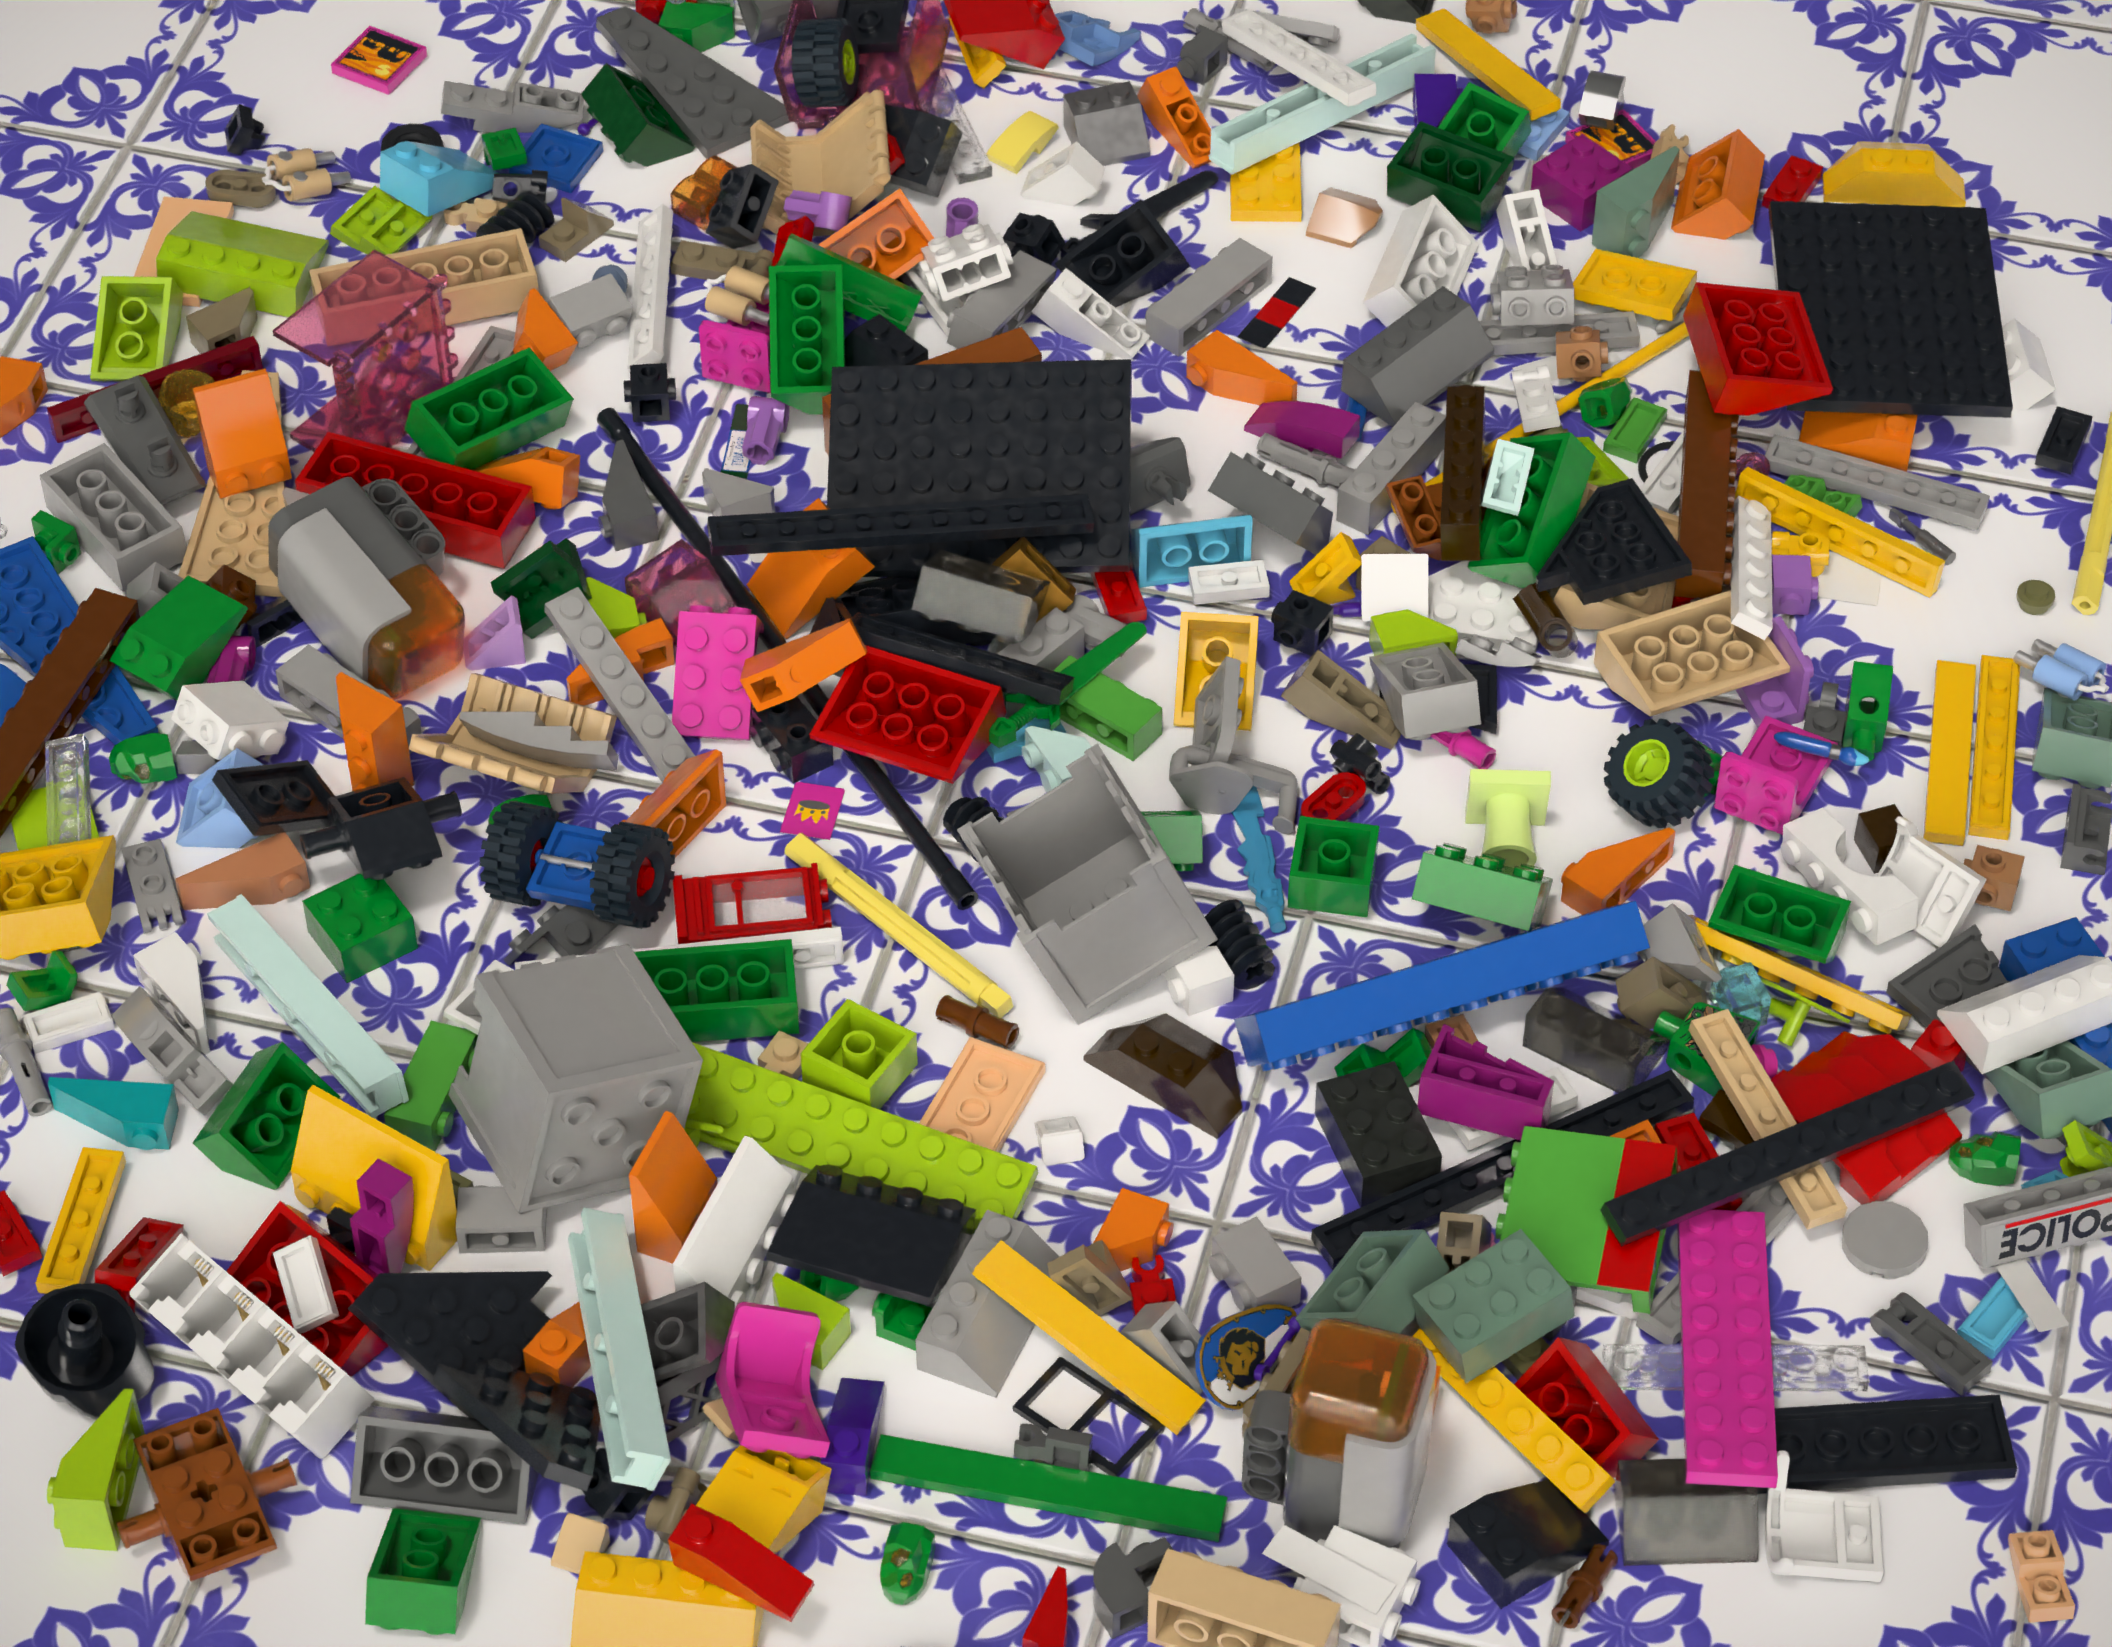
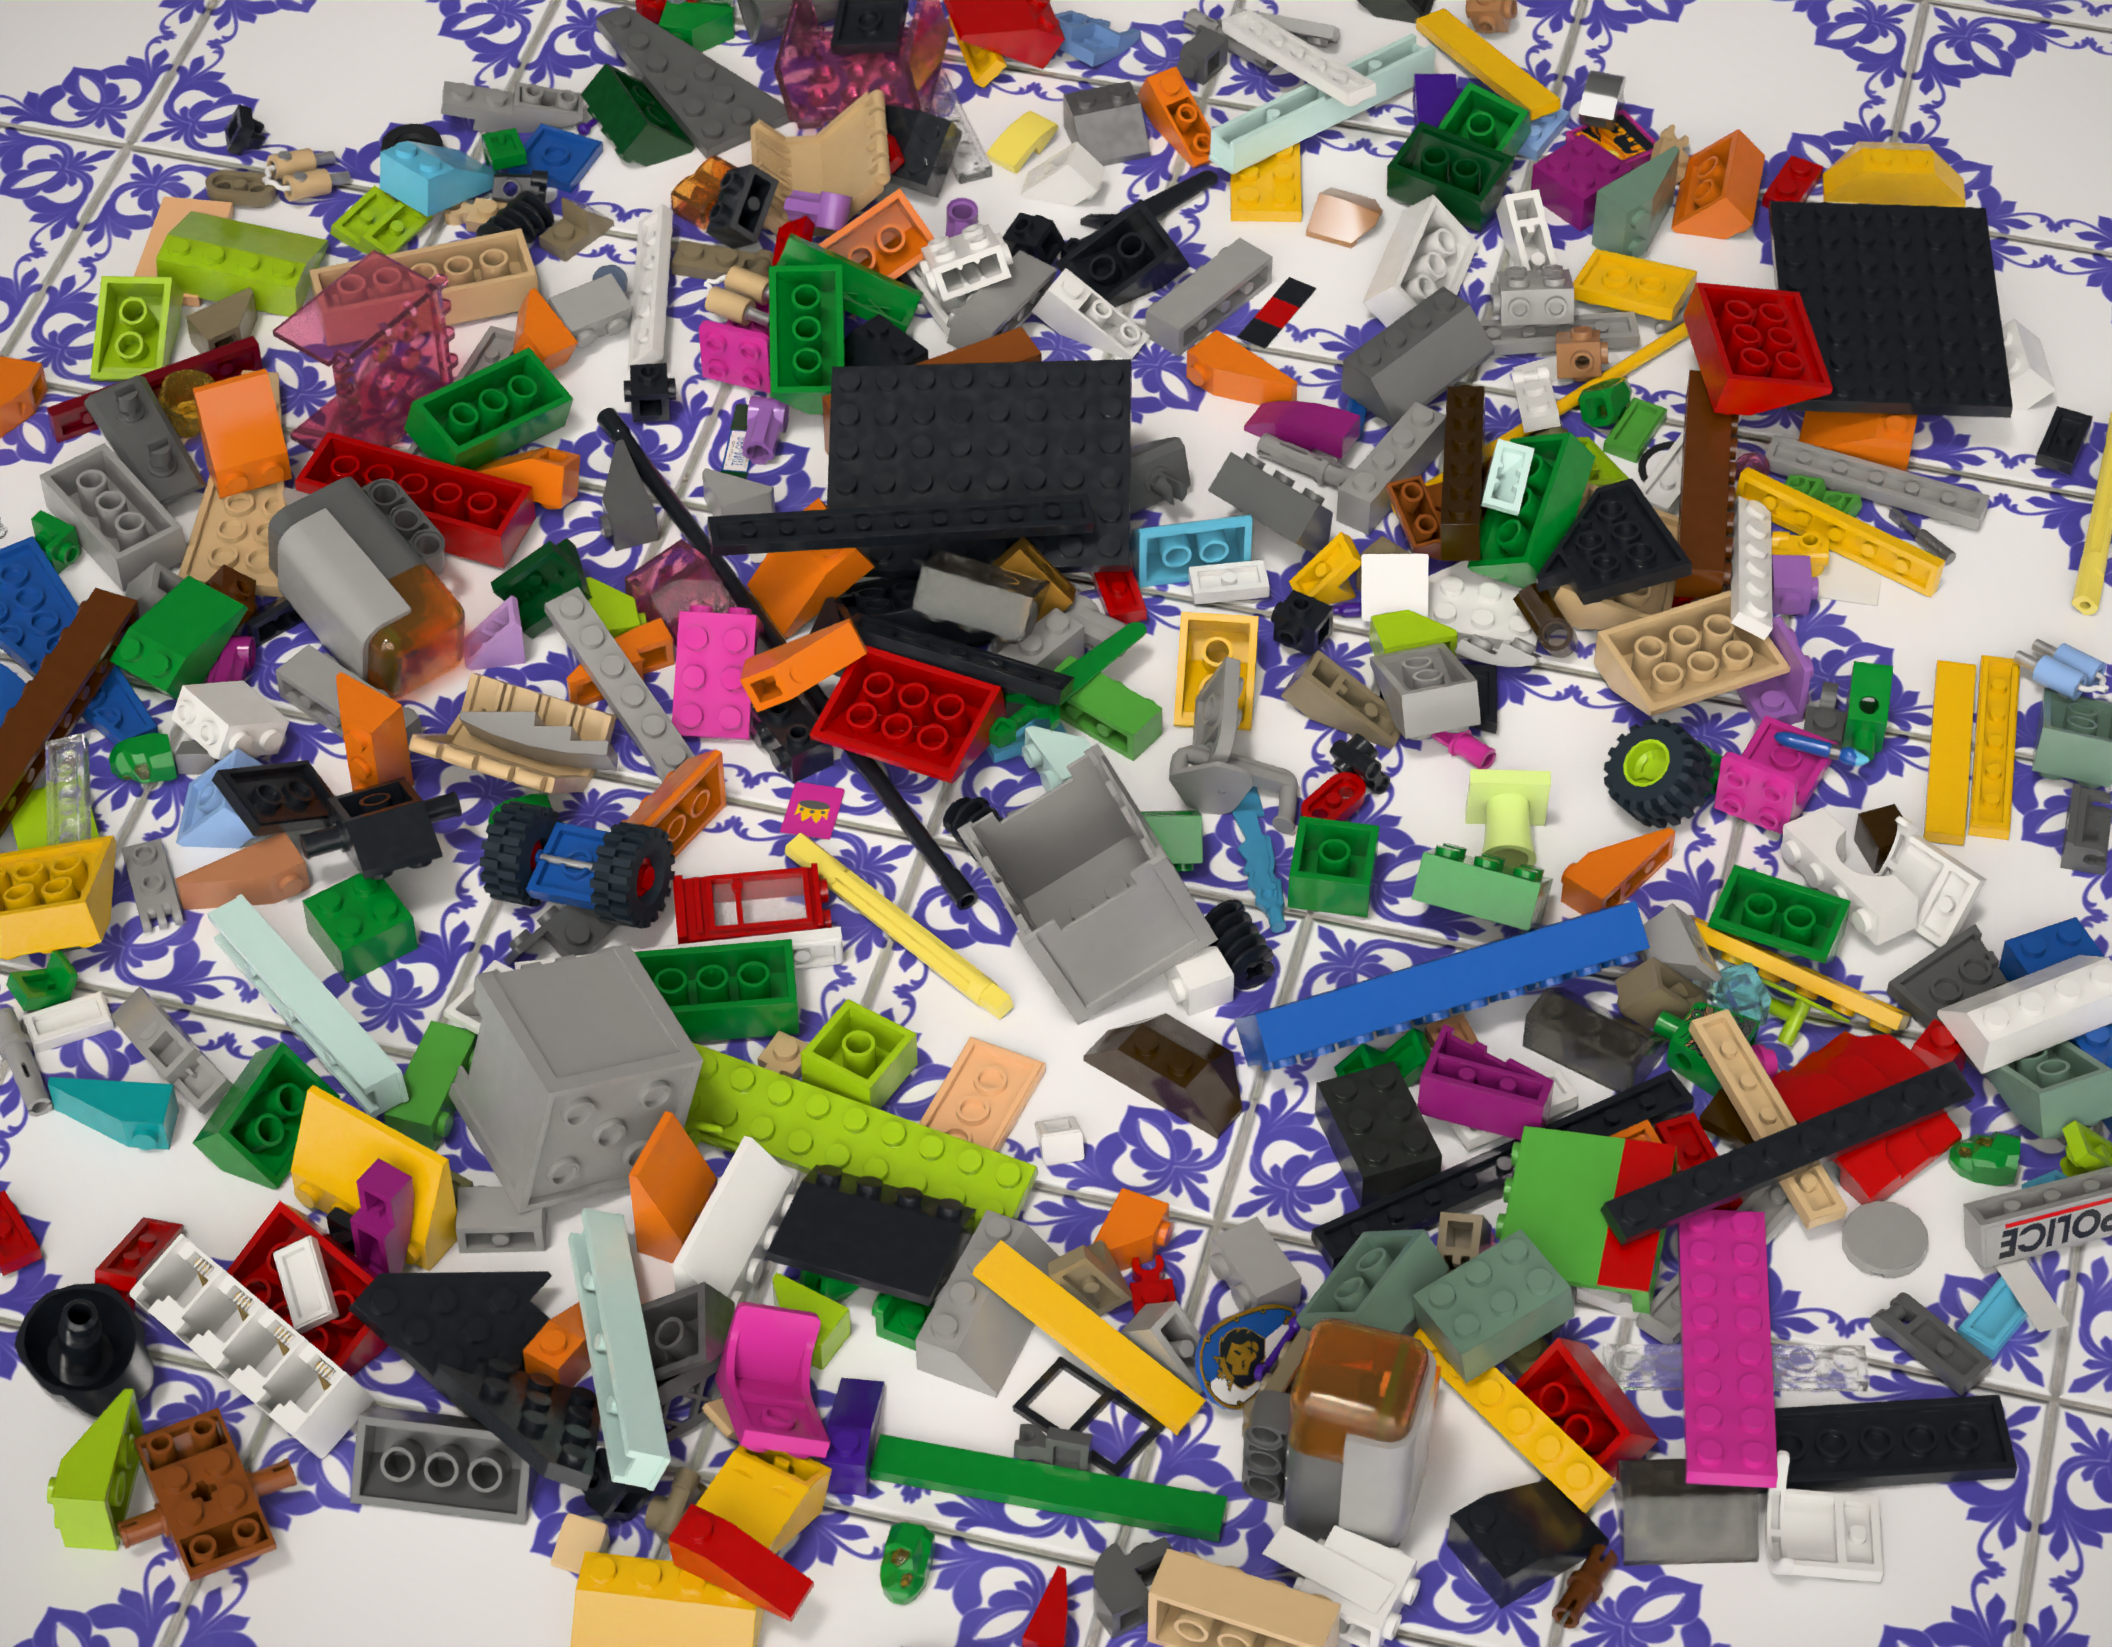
(81, 1219): yellow plate -> none
(174, 980): white slope -> none
(379, 60): tile -> none
(422, 1571): green slope -> none
(825, 62): black wheel -> none
(977, 1021): reddish brown pin -> none
(2002, 876): medium nougat brick -> none
(2035, 596): olive plate -> none
(2040, 1576): light nougat slope -> none

